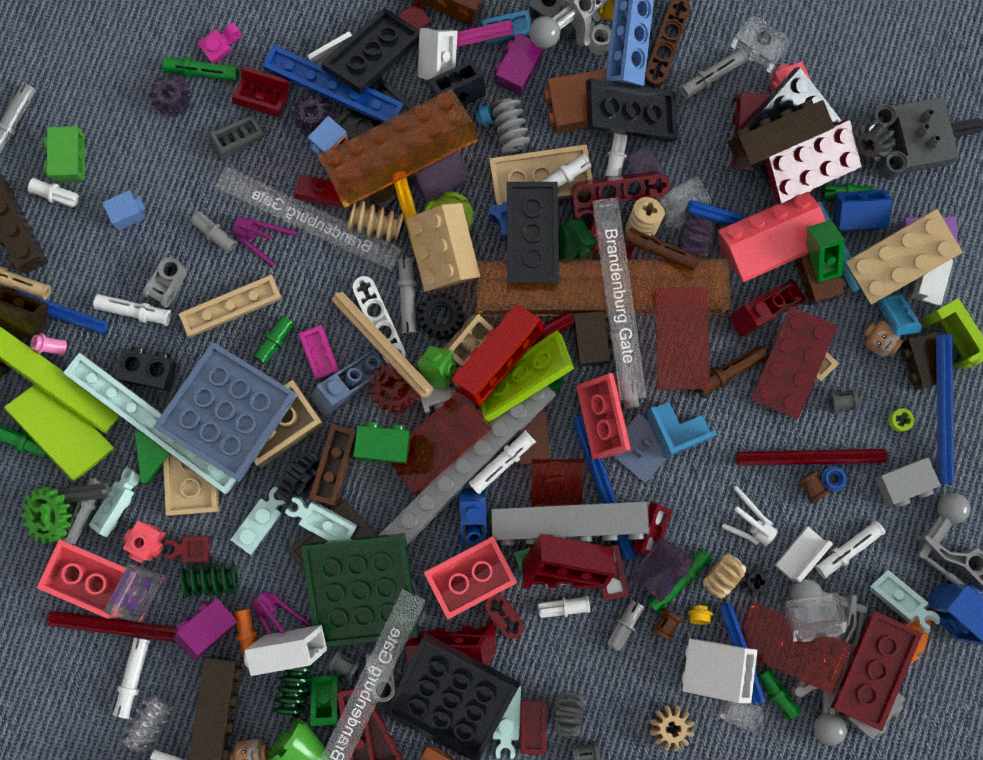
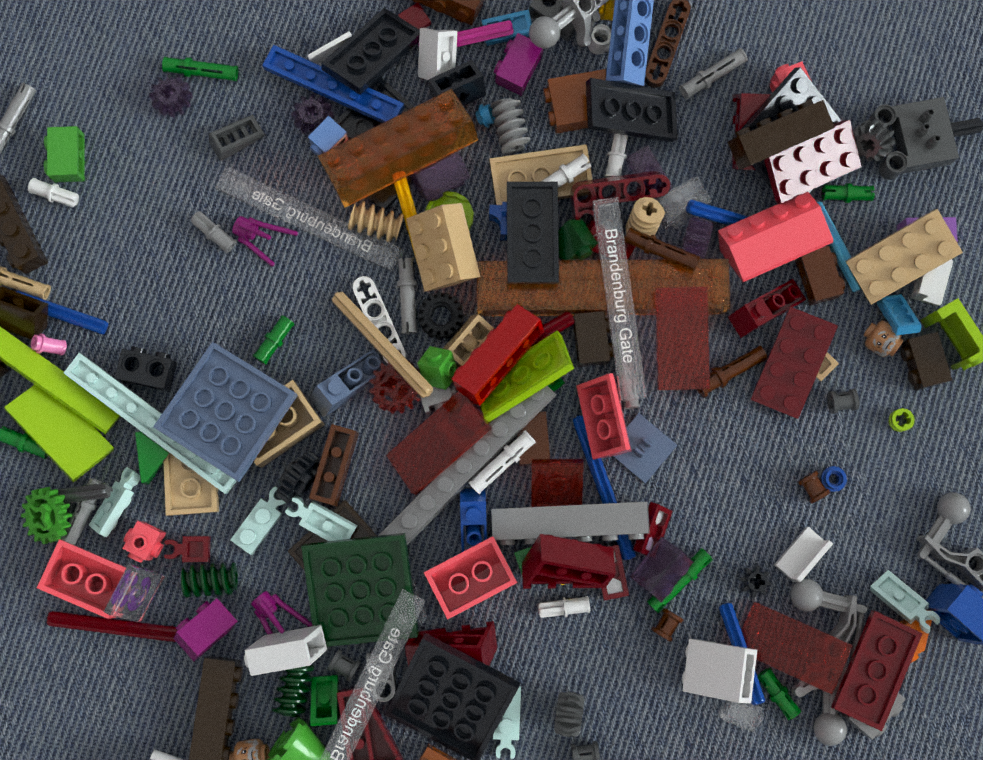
(125, 209): medium blue brick -> none
(128, 688): white pin -> none
(143, 311): white pin -> none
(148, 724): clear piece -> none
(167, 284): light grey piece -> none
(217, 45): dark pink plate -> none
(230, 306): tan plate -> none
(246, 634): orange pin -> none
(261, 92): dark red bracket -> none
(316, 191): dark red plate -> none
(318, 352): dark pink plate -> none
(382, 444): green brick -> none
(499, 620): dark red beam -> none
(533, 727): dark red plate -> none
(625, 626): light grey axle -> none
(664, 735): tan gear -> none
(674, 436): dark azure panel -> none
(699, 615): yellow plate -> none
(724, 576): tan gear -> none
(761, 530): white plant -> none
(763, 55): clear brick -> none
(811, 457): dark red axle -> none
(815, 617): clear brick -> none
(825, 250): green slope -> none
(827, 566): white pin -> none
(862, 210): blue brick -> none
(907, 481): light grey brick -> none
(945, 408): blue axle -> none

